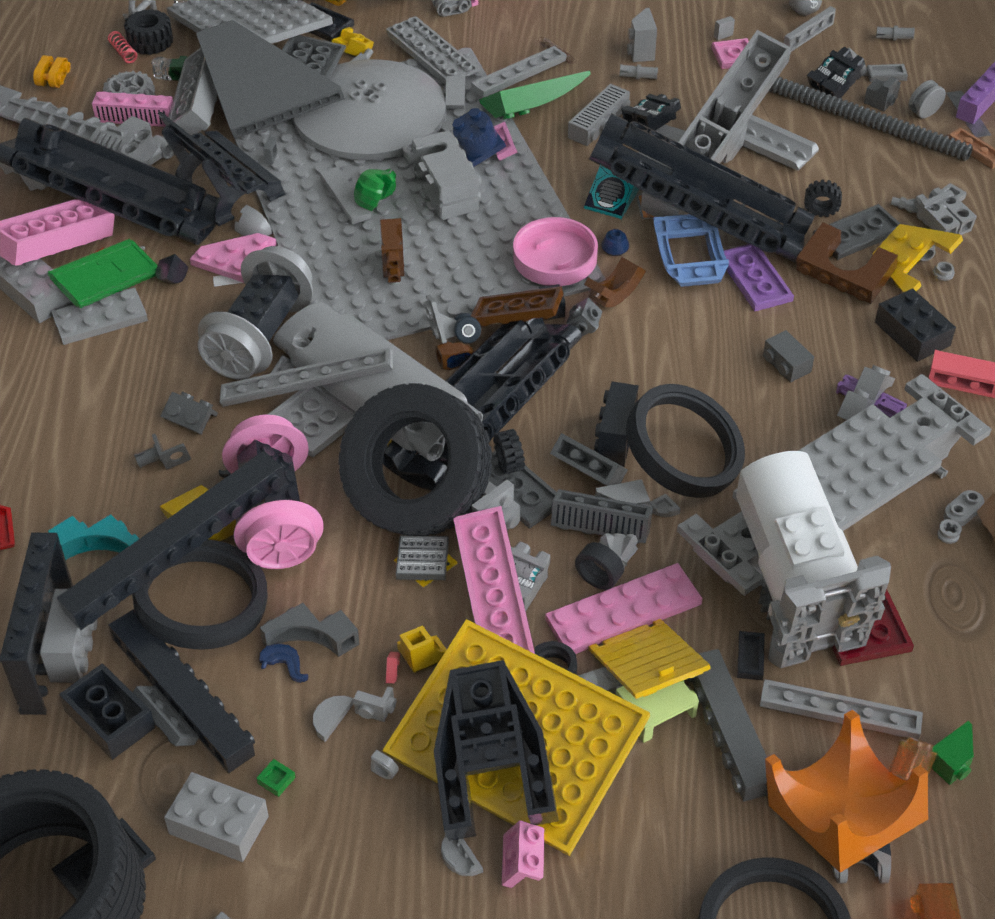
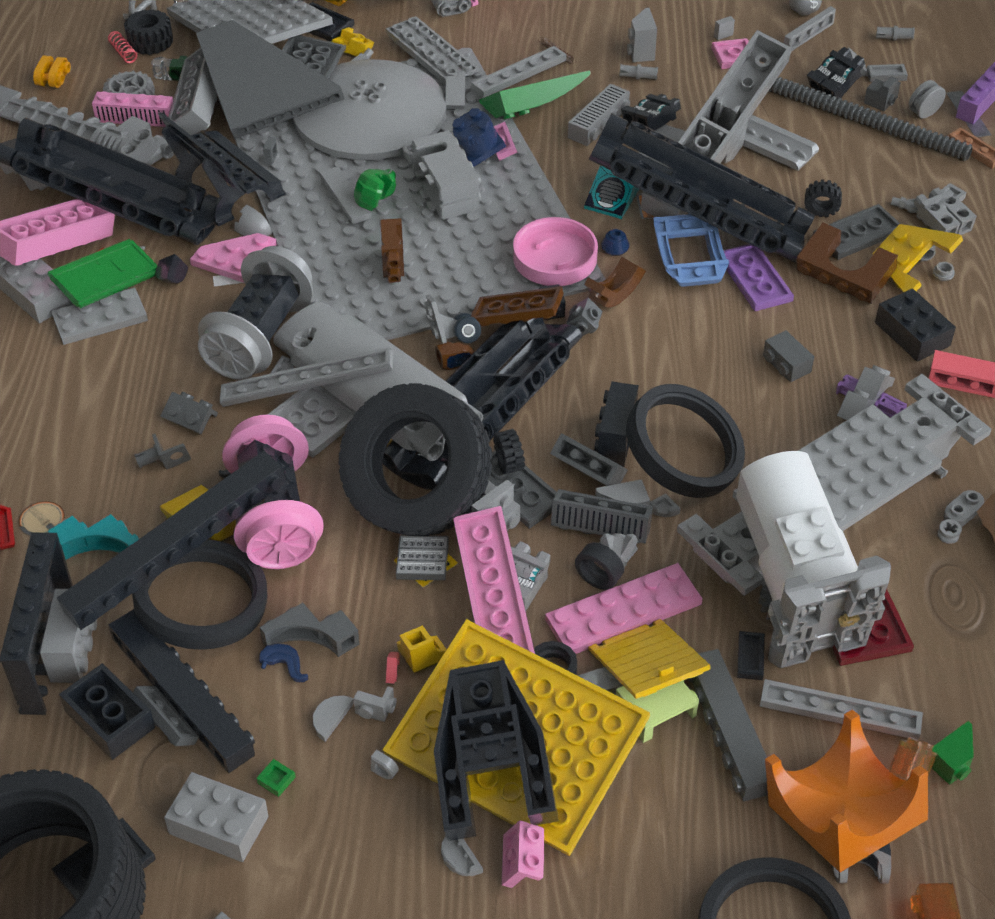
(41, 517): none -> tan sticker

